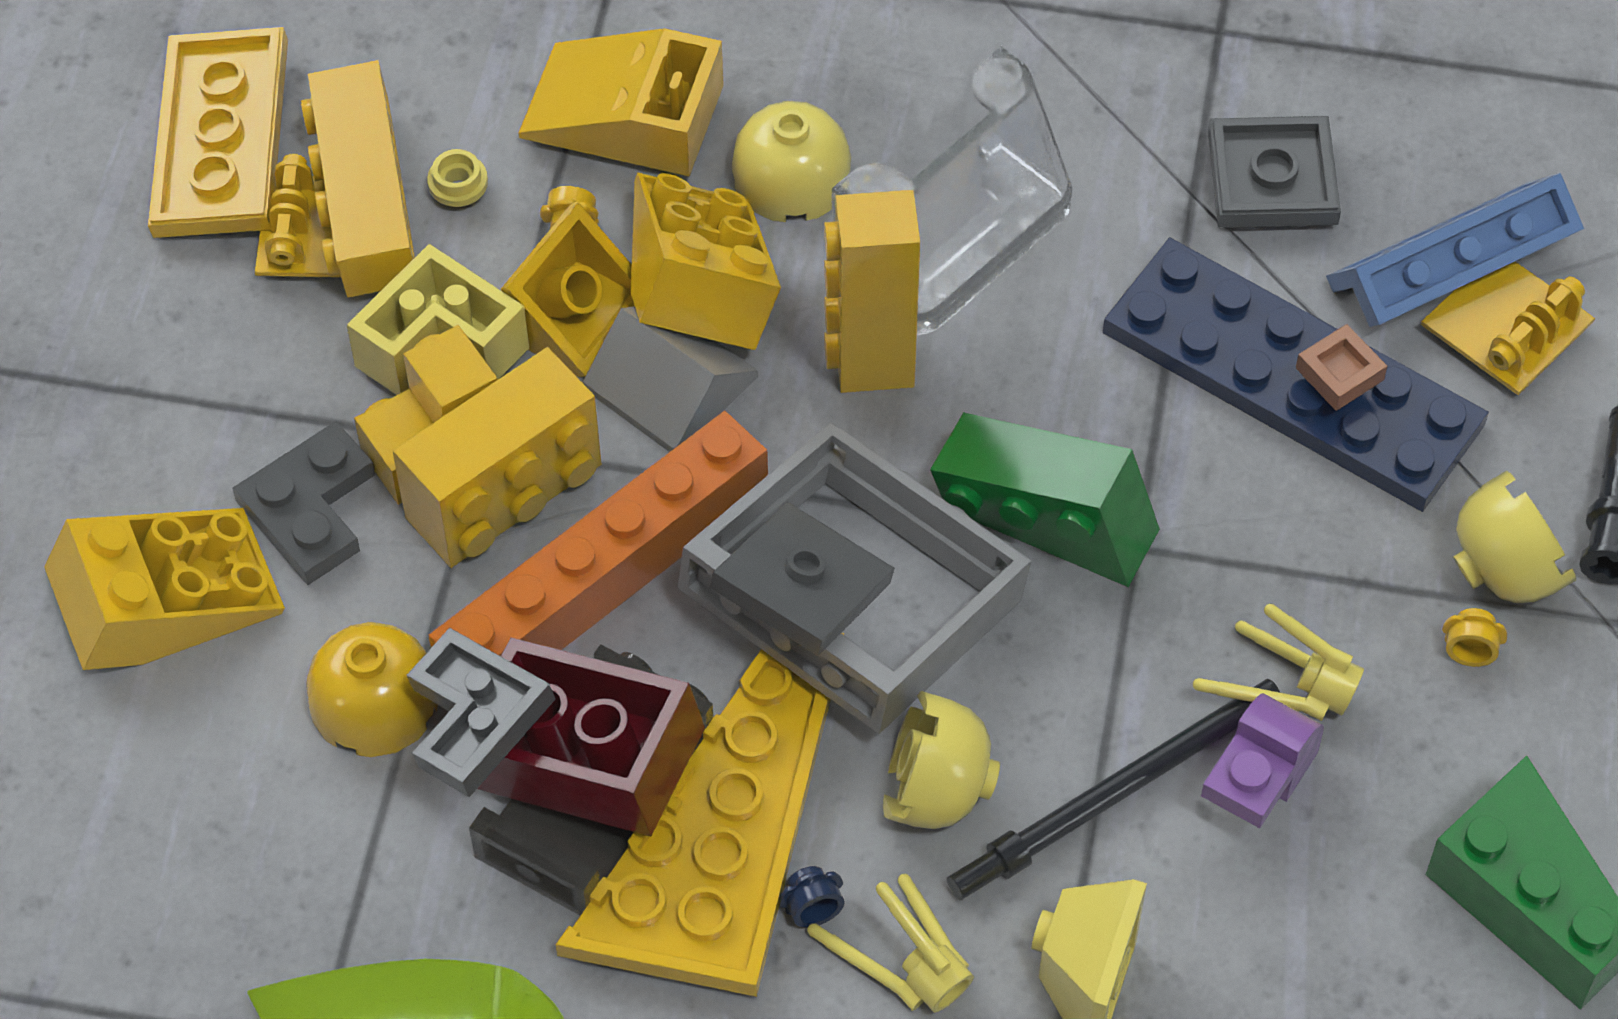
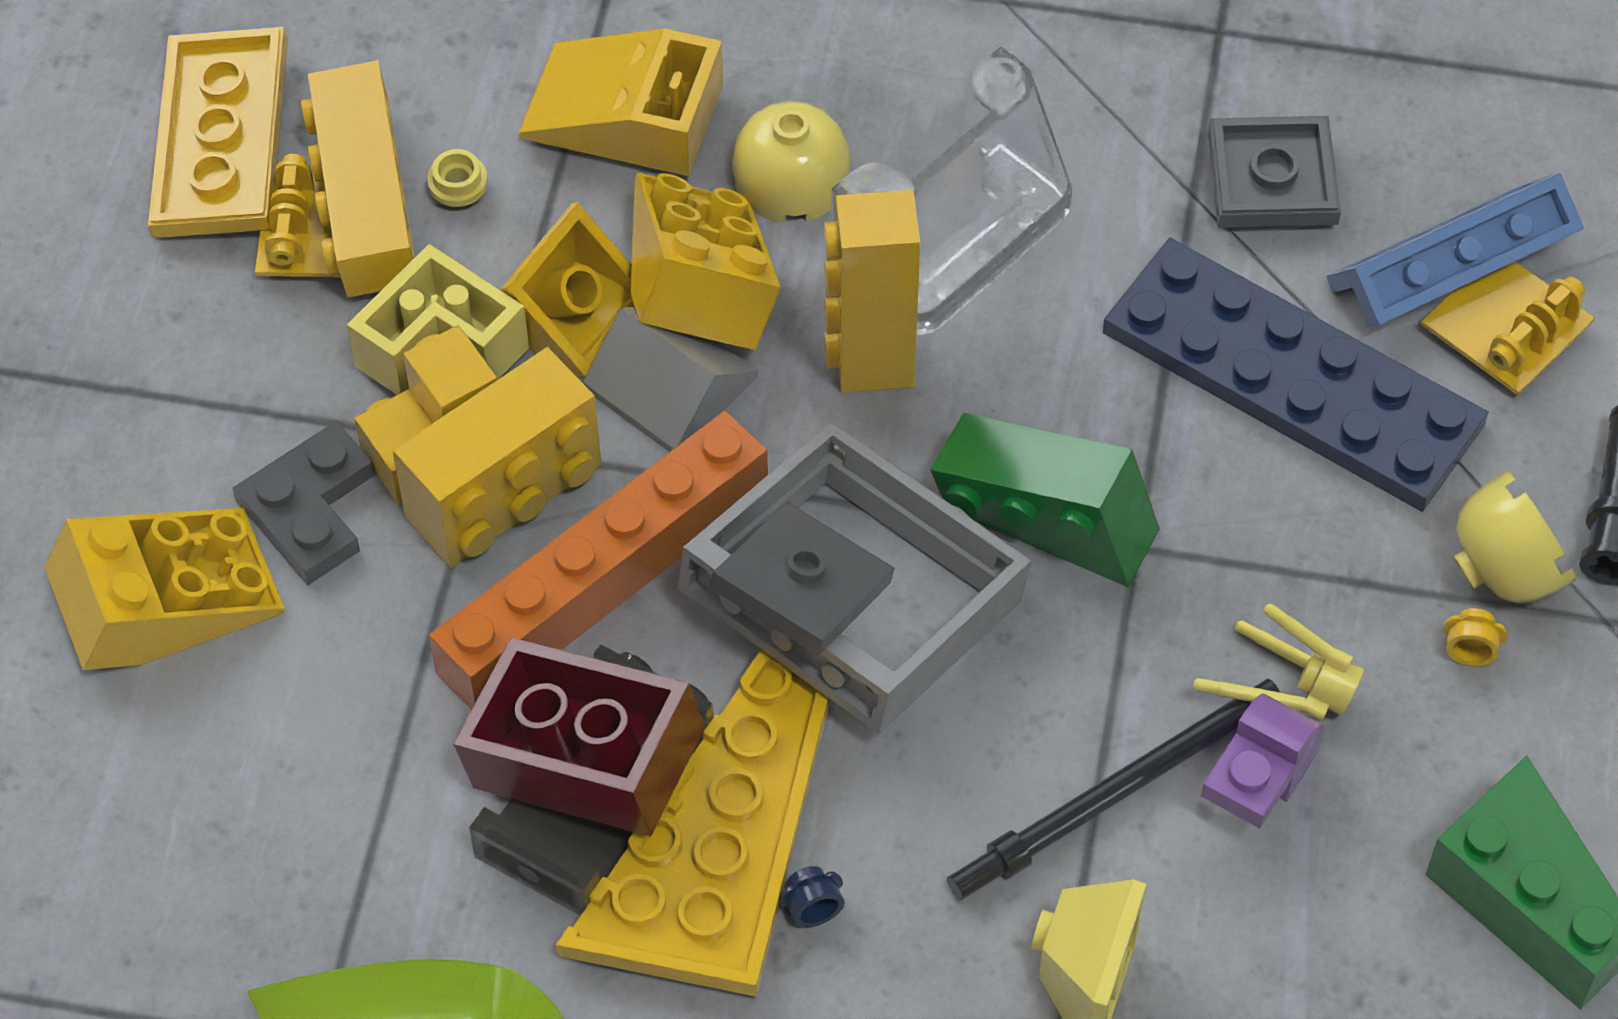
(363, 691): yellow cylinder -> none
(487, 705): plate -> none
(561, 198): yellow plate -> none
(934, 968): light yellow plant -> none
(940, 764): light yellow cylinder -> none
(1341, 367): nougat plate -> none

